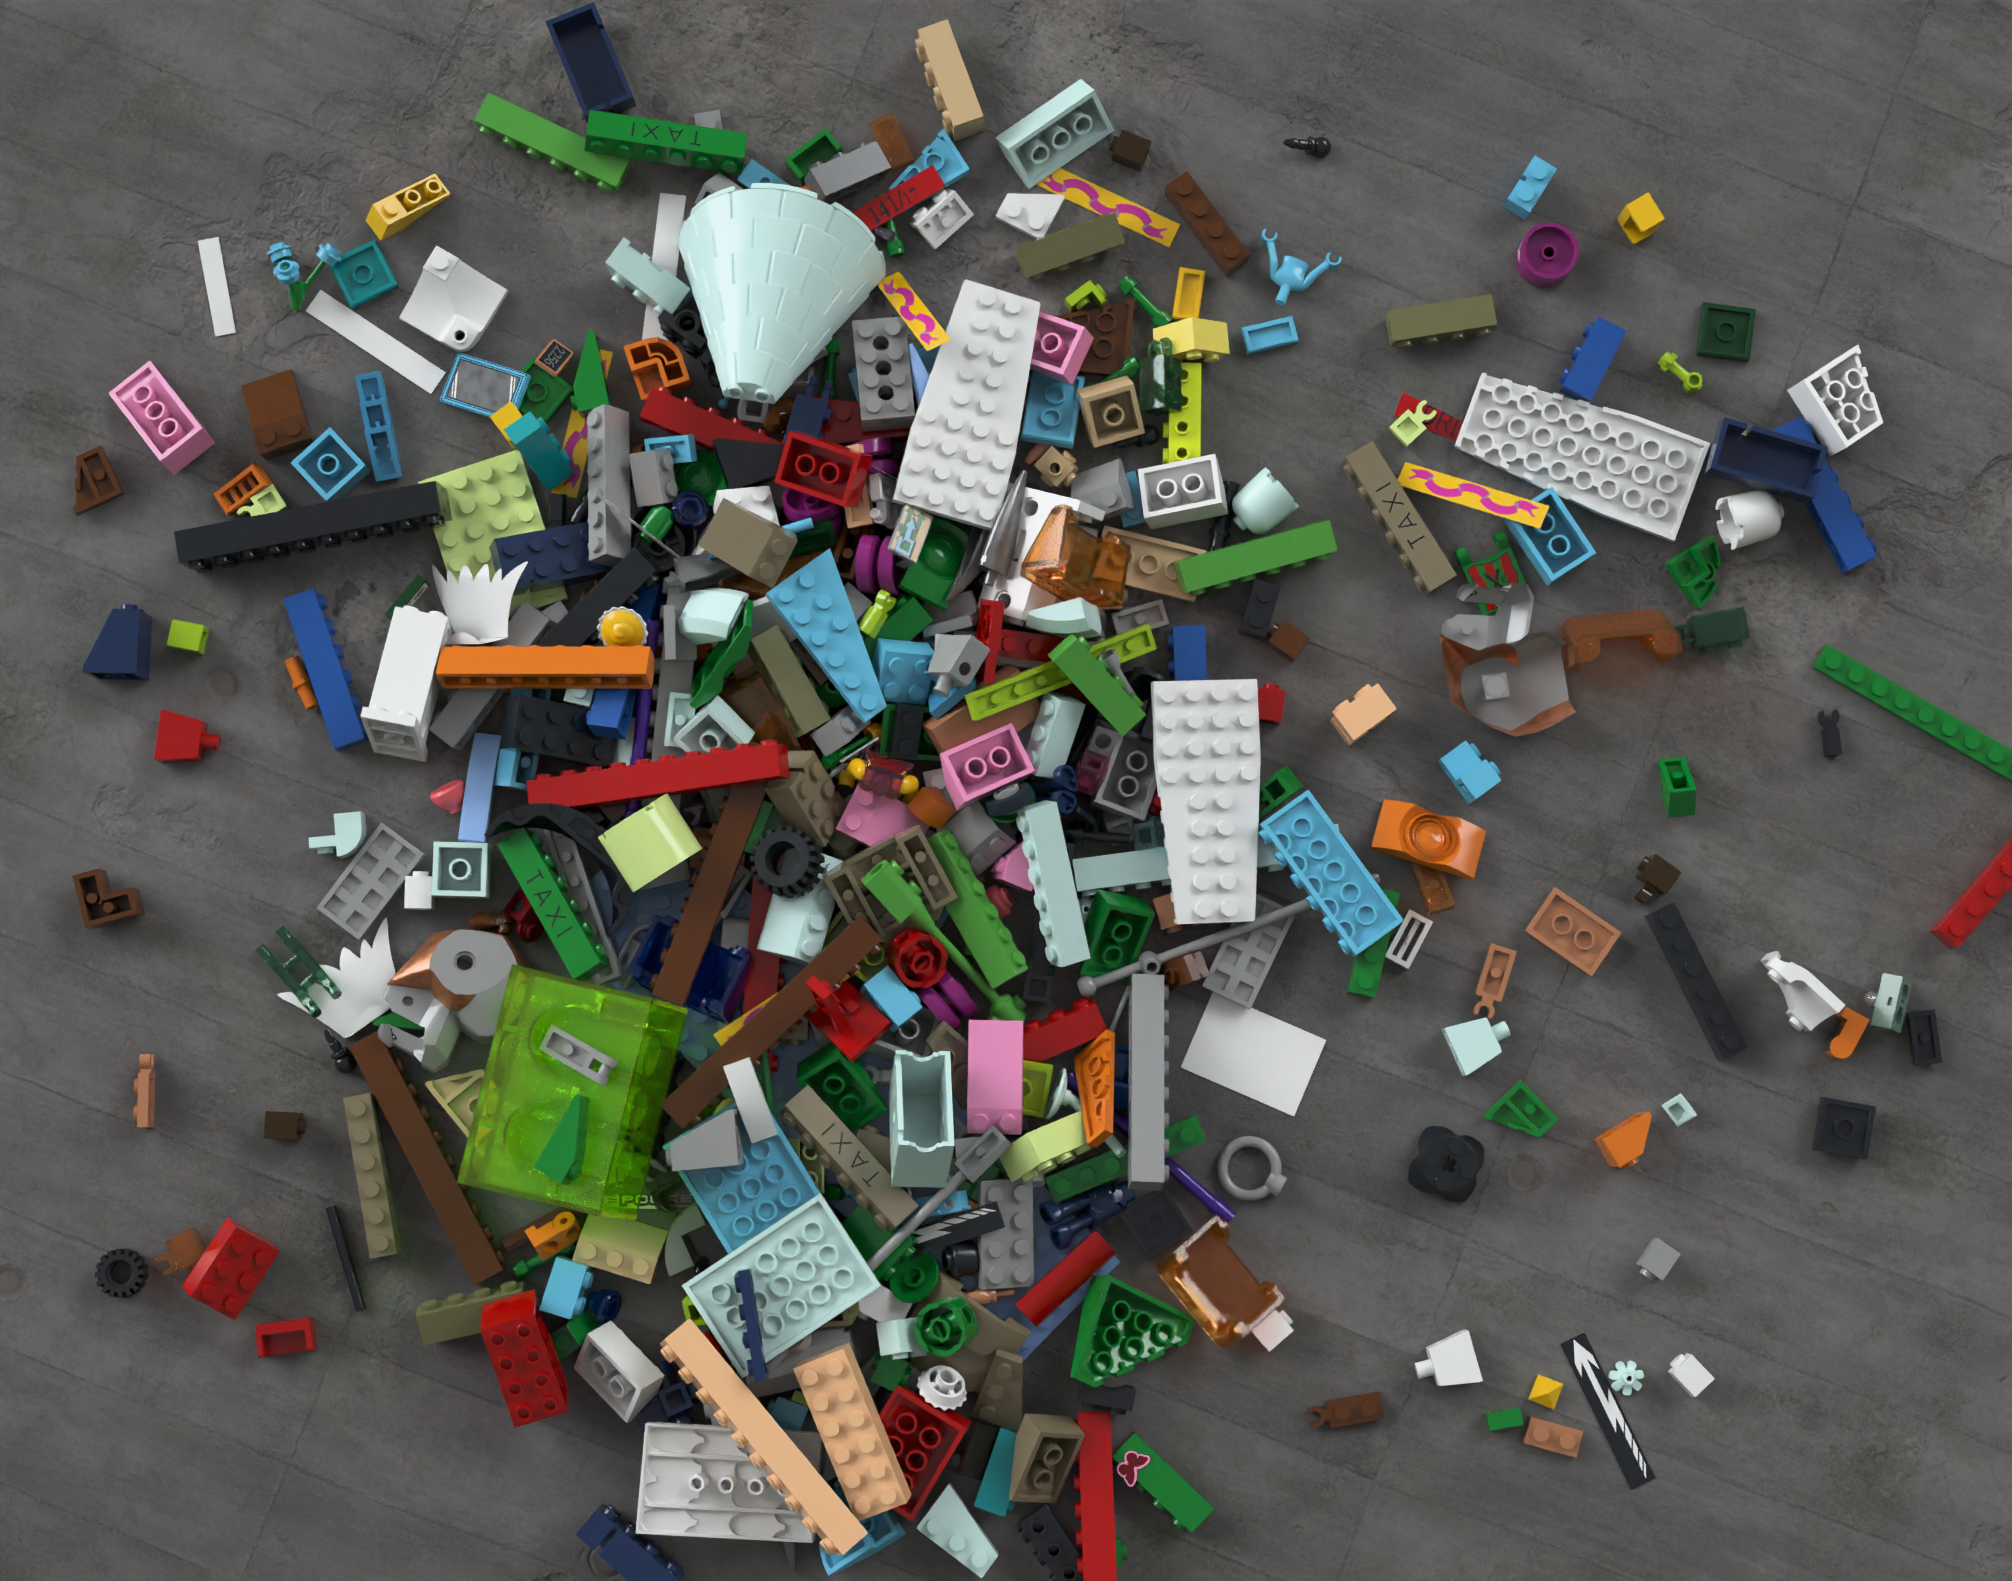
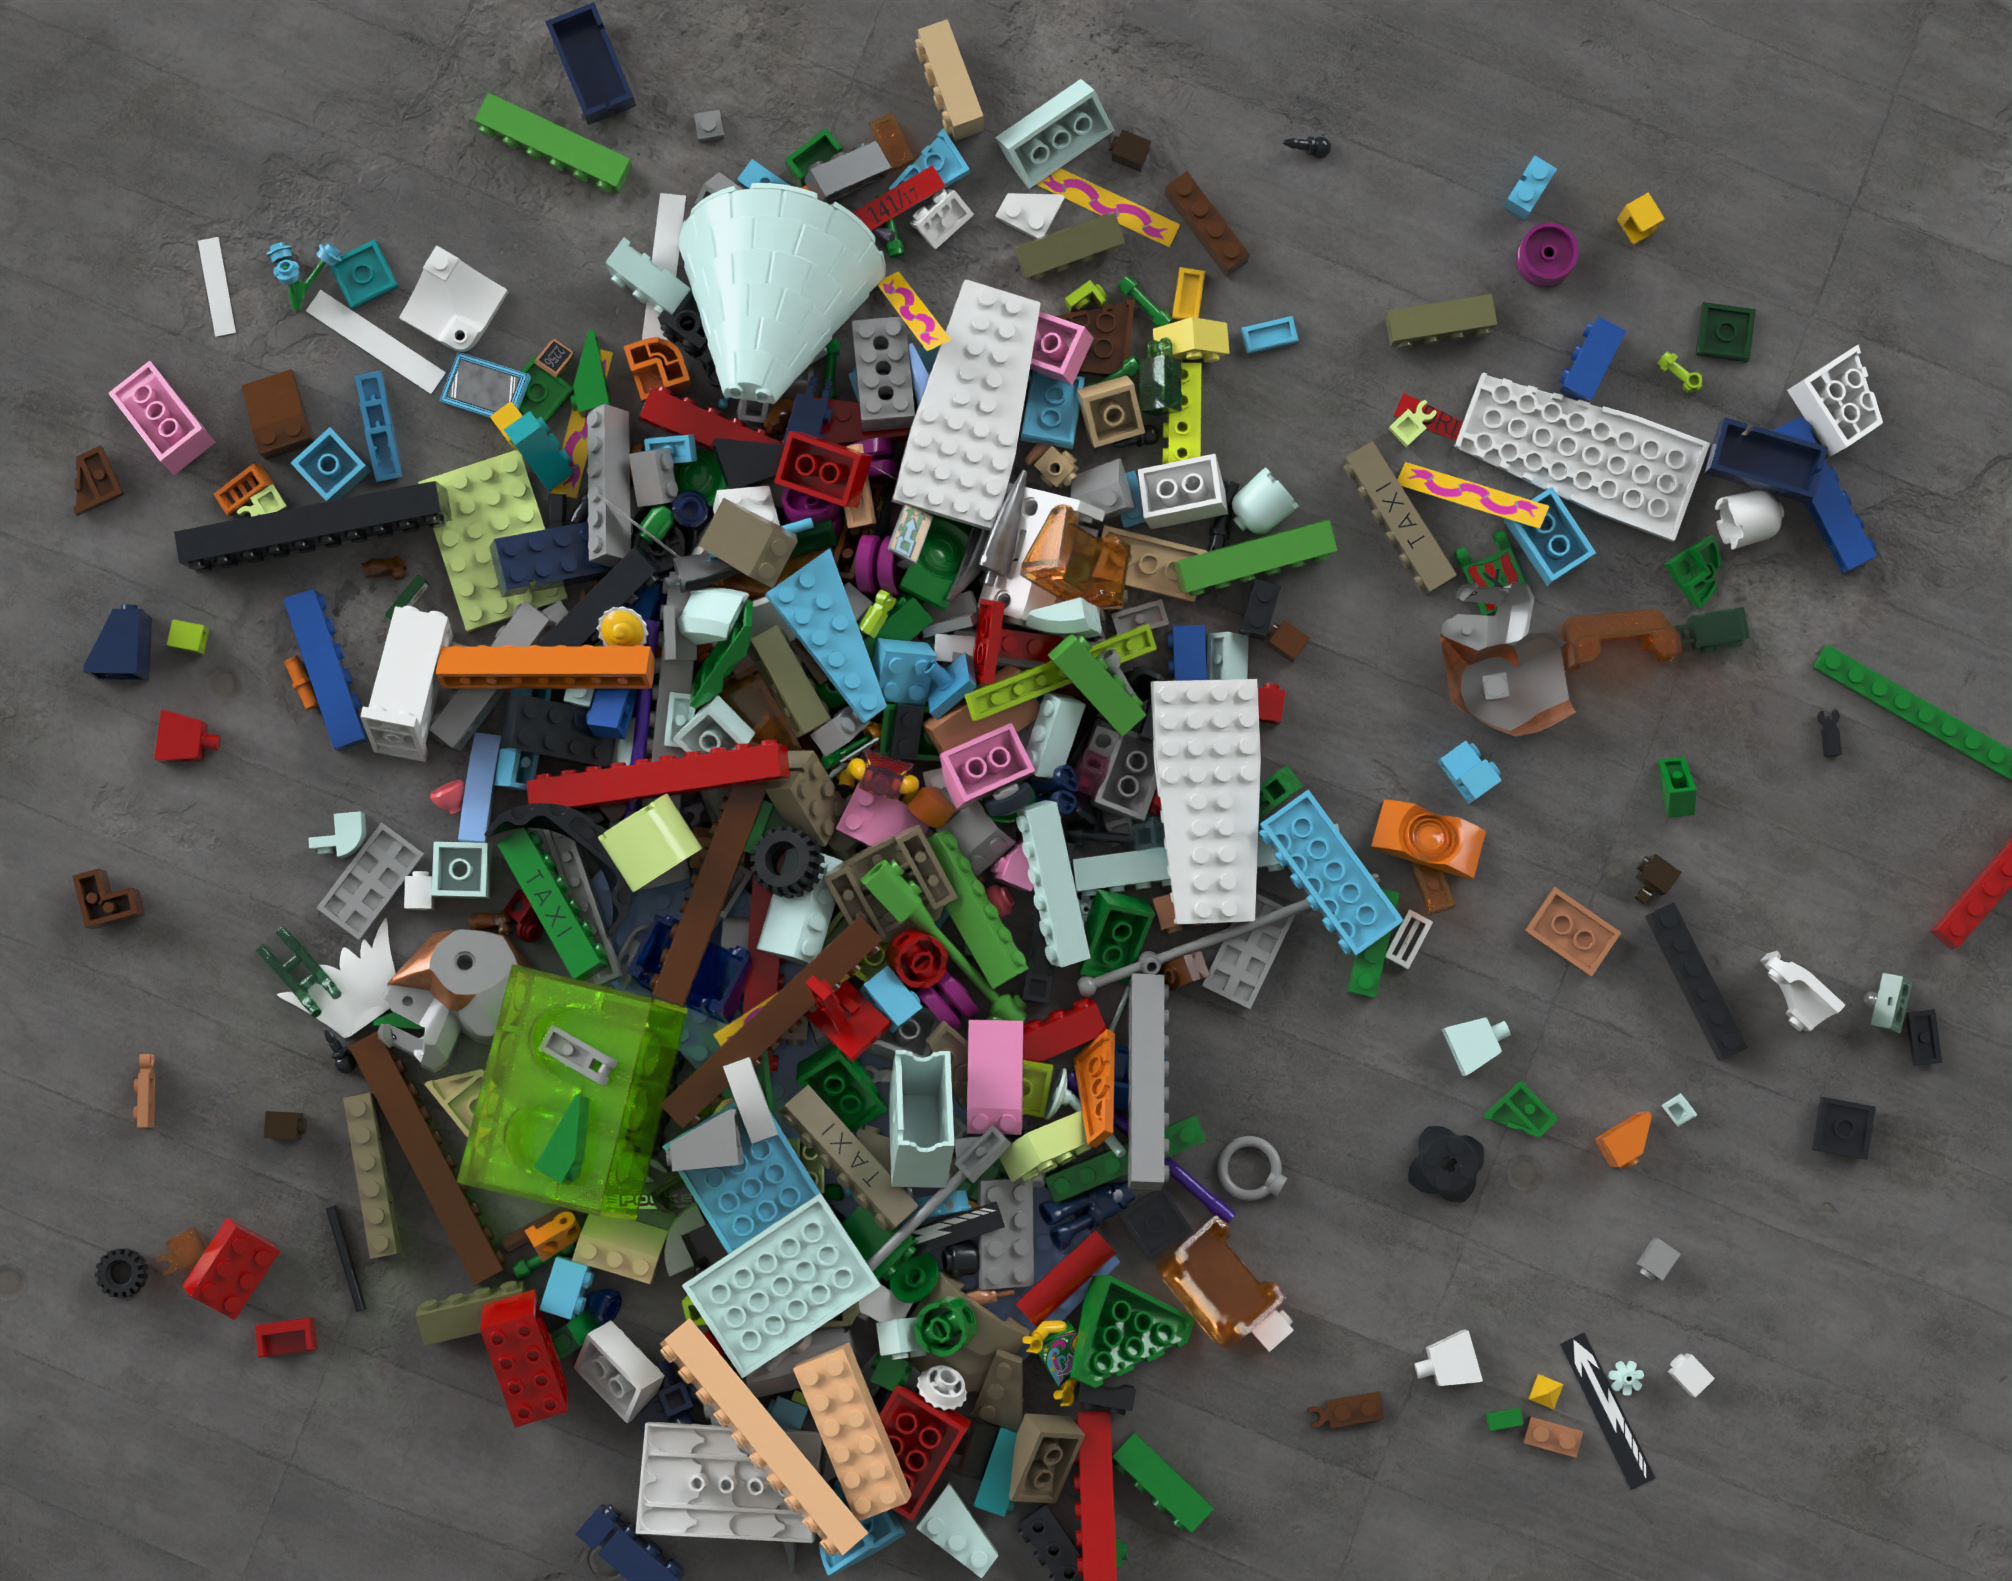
(384, 567): none -> reddish brown arm
(405, 206): yellow slope -> none
(477, 607): white piece -> none
(665, 142): green brick -> none
(749, 1313): dark blue plate -> none
(881, 492): white plate -> none
(956, 662): light grey torso -> none
(1055, 1346): none -> torso
(1129, 1468): dark red sticker -> none
(1227, 656): none -> light aqua panel
(1253, 1054): white sticker -> none
(1292, 270): medium azure piece -> none
(1365, 712): light nougat piece -> none
(1494, 977): nougat plate -> none
(1847, 1034): orange leg -> none

